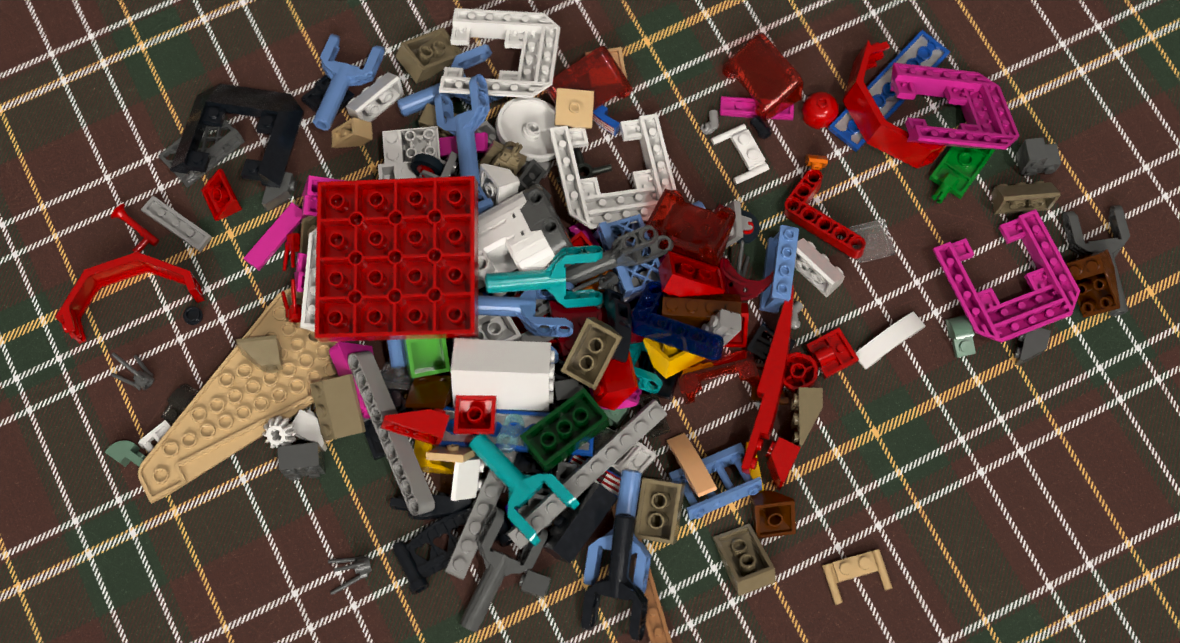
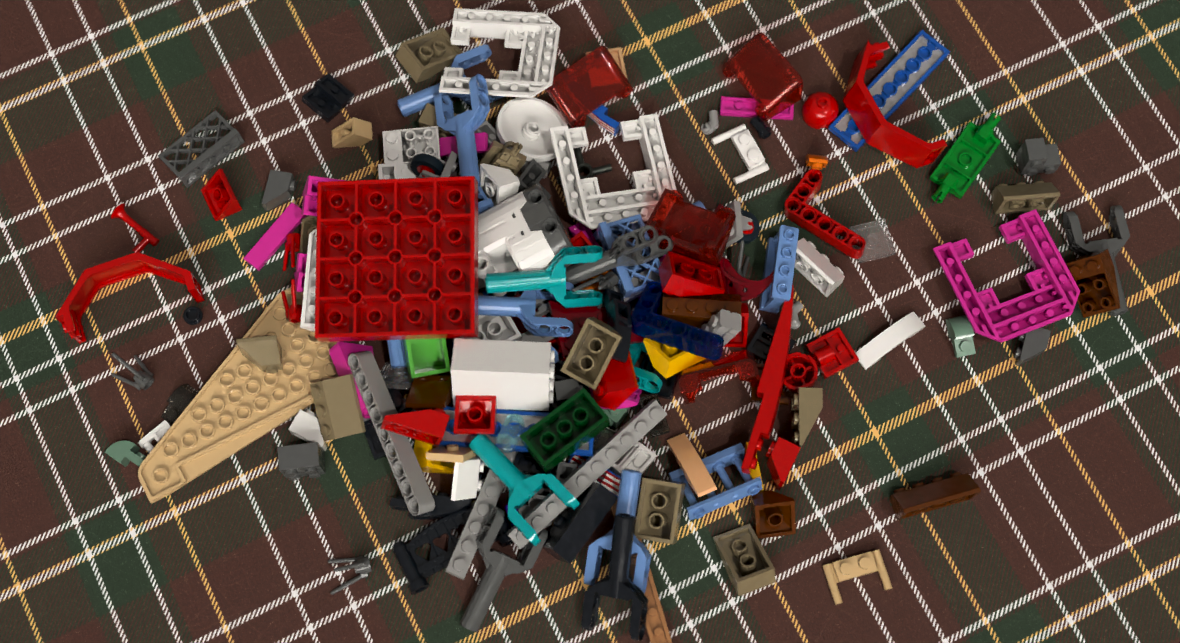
(176, 223): light grey plate -> none
(278, 116): black slope -> none
(279, 432): white gear -> none
(342, 76): medium blue piece -> none
(376, 98): white slope -> none
(535, 584): dark grey brick -> none
(574, 108): tan plate -> none
(933, 496): none -> reddish brown slope
(980, 99): dark pink slope -> none

